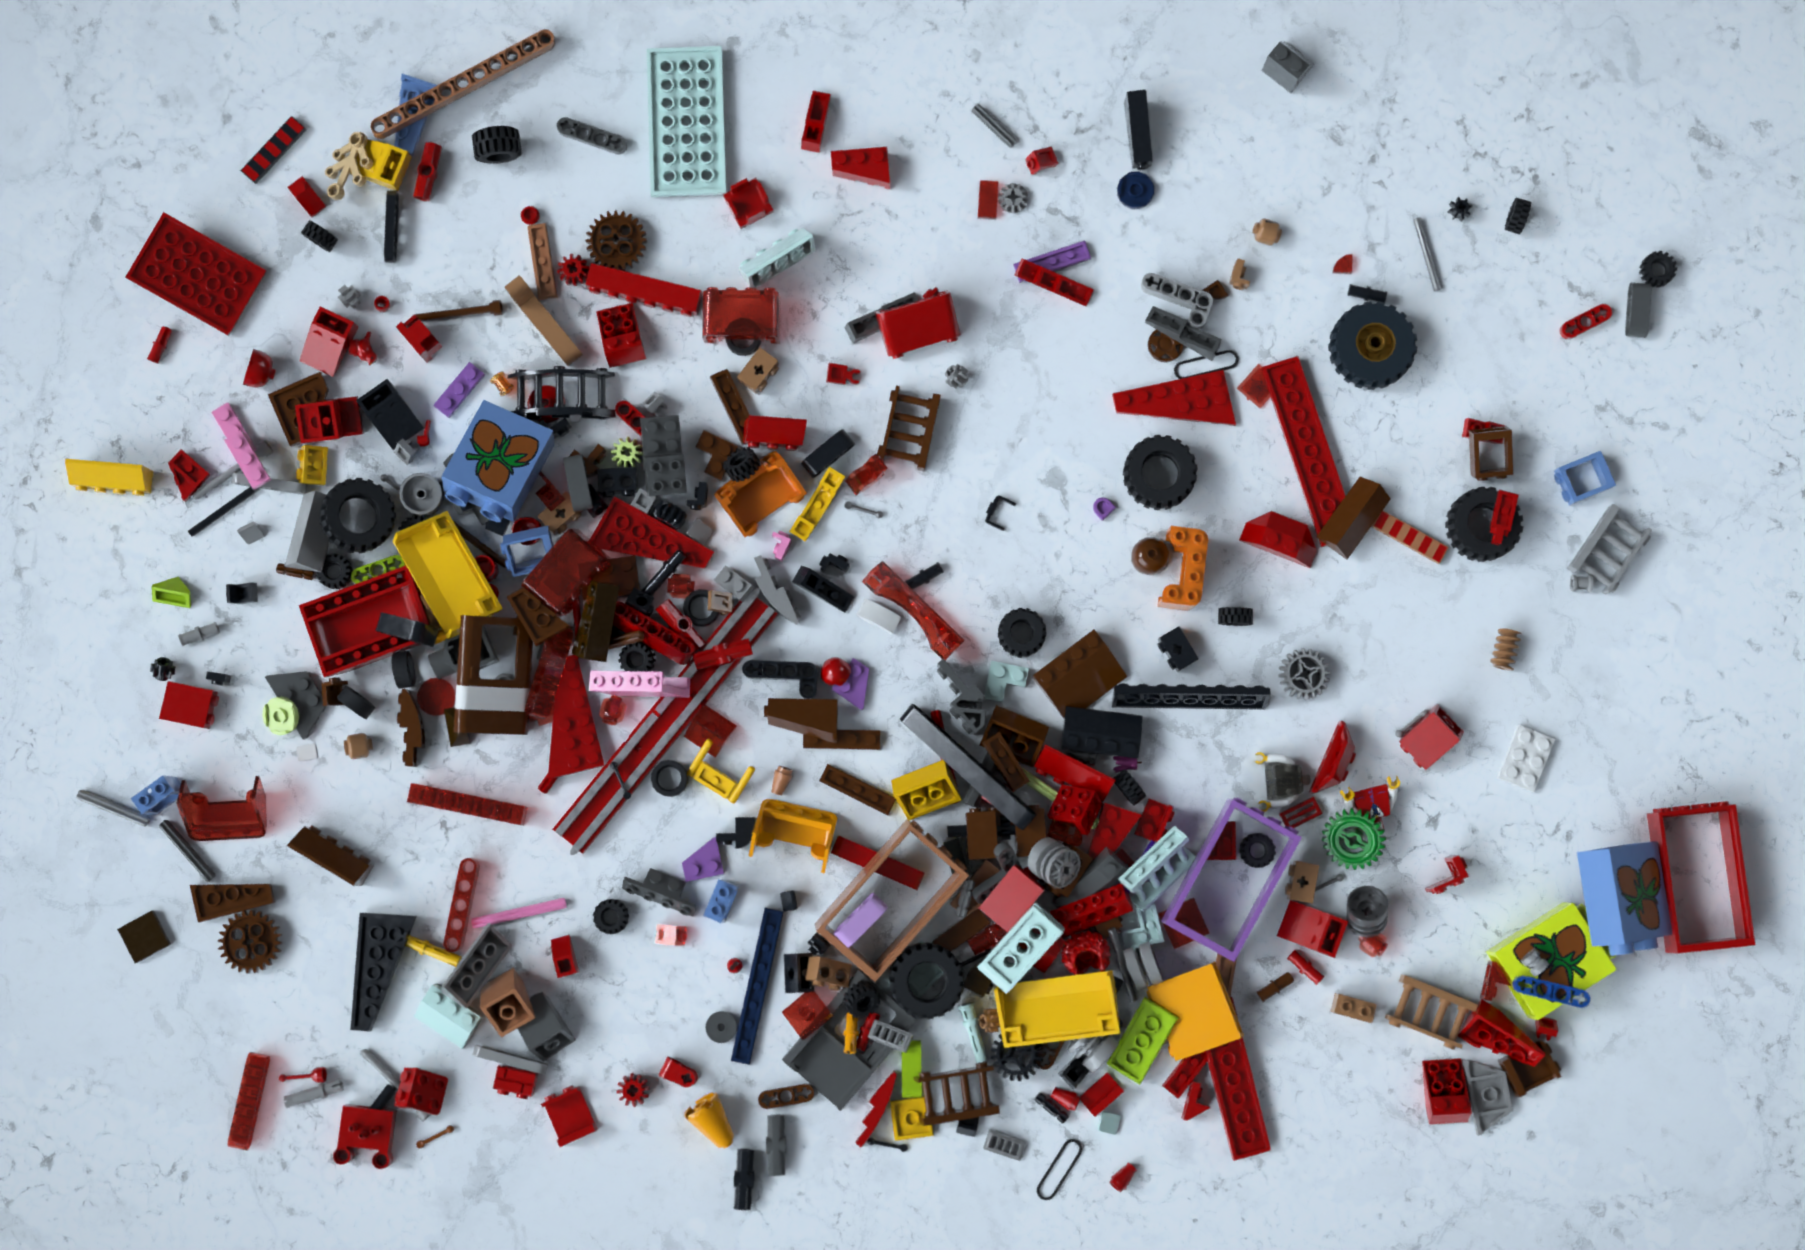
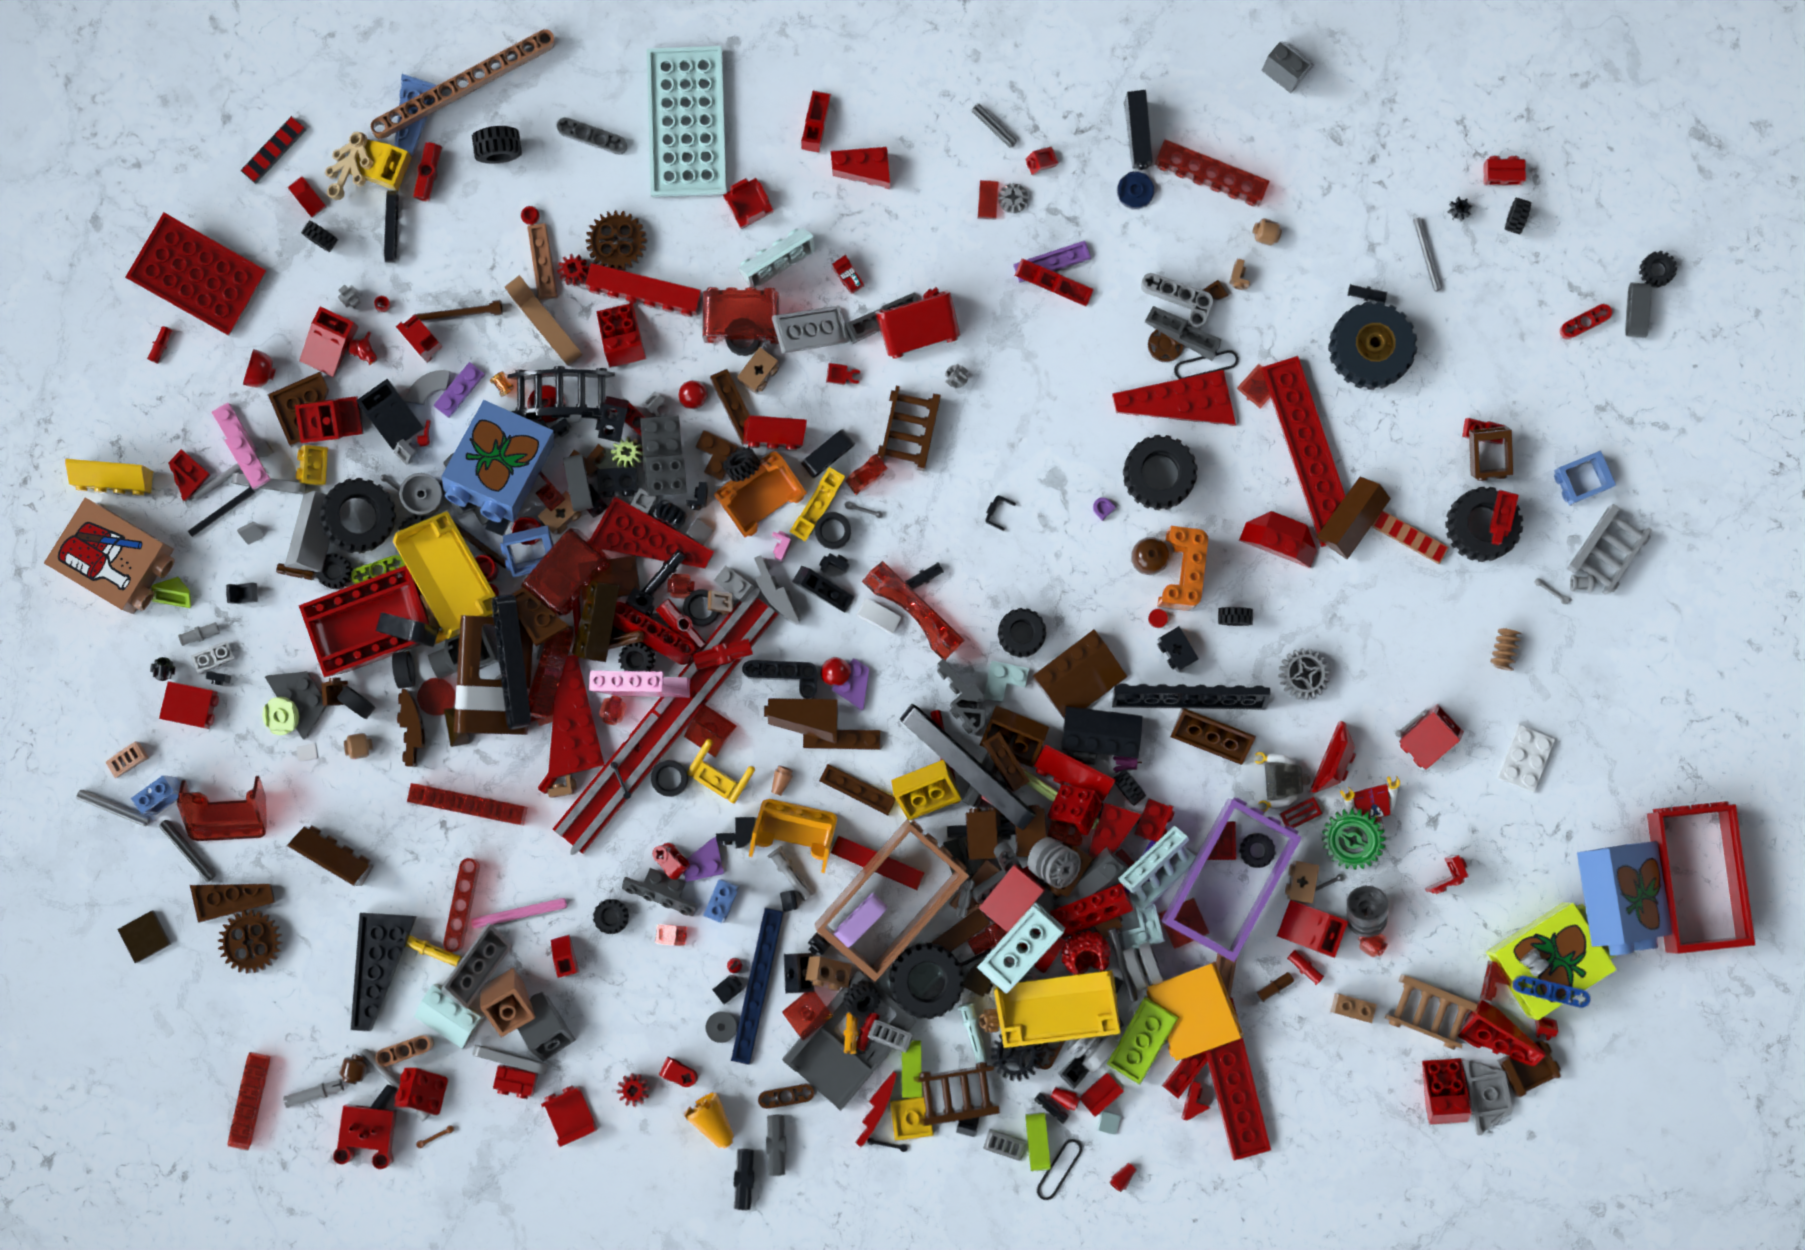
(110, 557): none -> nougat brick
(142, 756): none -> nougat slope
(212, 657): none -> white slope
(317, 1075): red hinge -> none
(353, 1069): none -> reddish brown head
(395, 1050): none -> nougat beam
(427, 385): none -> light grey tile
(511, 661): none -> black beam
(559, 789): none -> medium nougat bracket
(614, 419): none -> black brick
(671, 861): none -> red piece
(693, 394): none -> red hair
(728, 989): none -> black bracket
(785, 865): none -> light grey pin
(810, 329): none -> light grey tile
(833, 516): none -> black tyre
(847, 274): none -> red leg
(1037, 1141): none -> lime beam
(1157, 618): none -> red tile
(1212, 736): none -> reddish brown slope
(1222, 170): none -> clear red brick
(1343, 265): clear red tile -> none
(1504, 171): none -> red brick
(1564, 600): none -> light grey hinge

